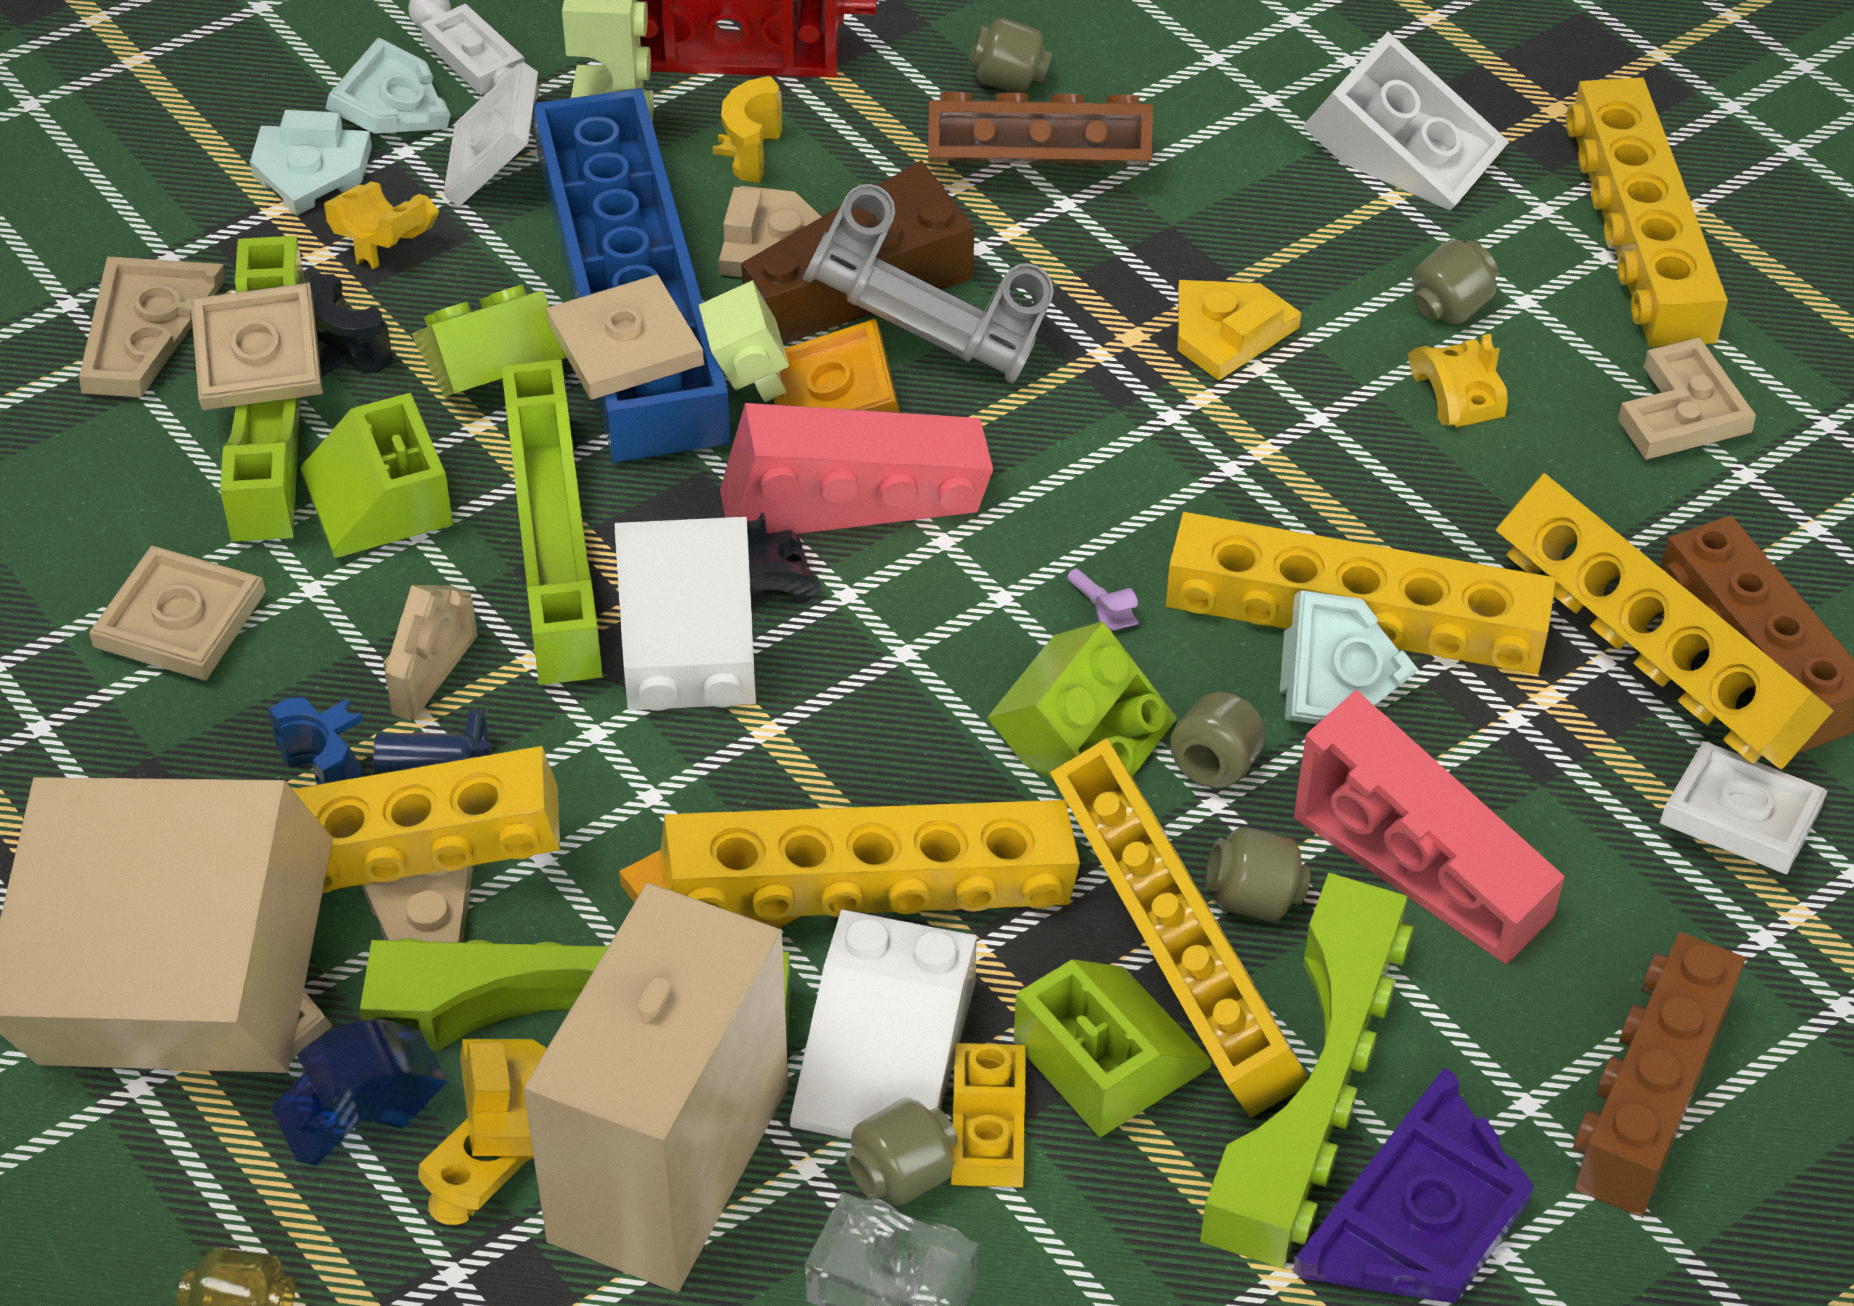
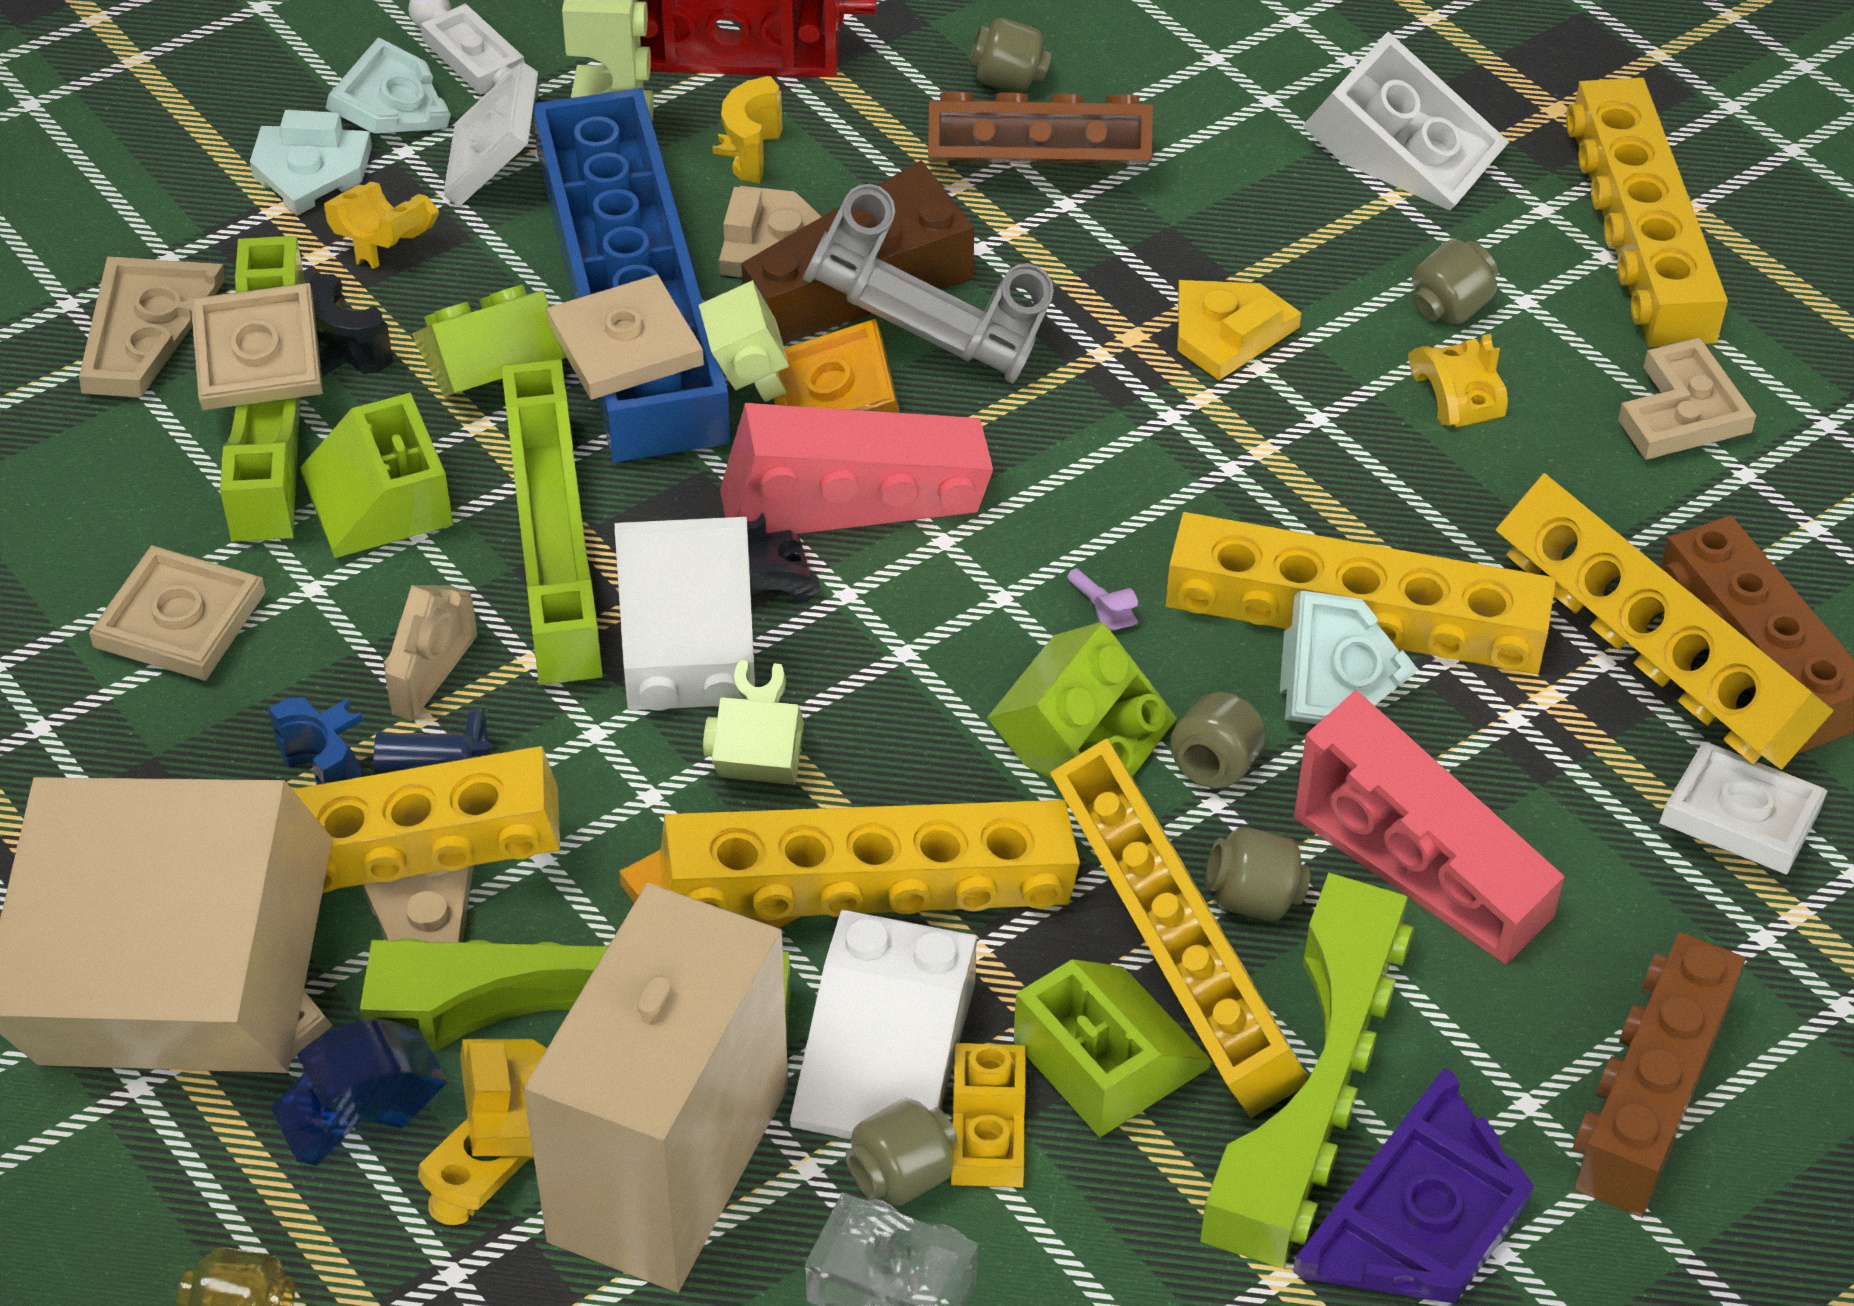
(756, 734): none -> yellowish green brick

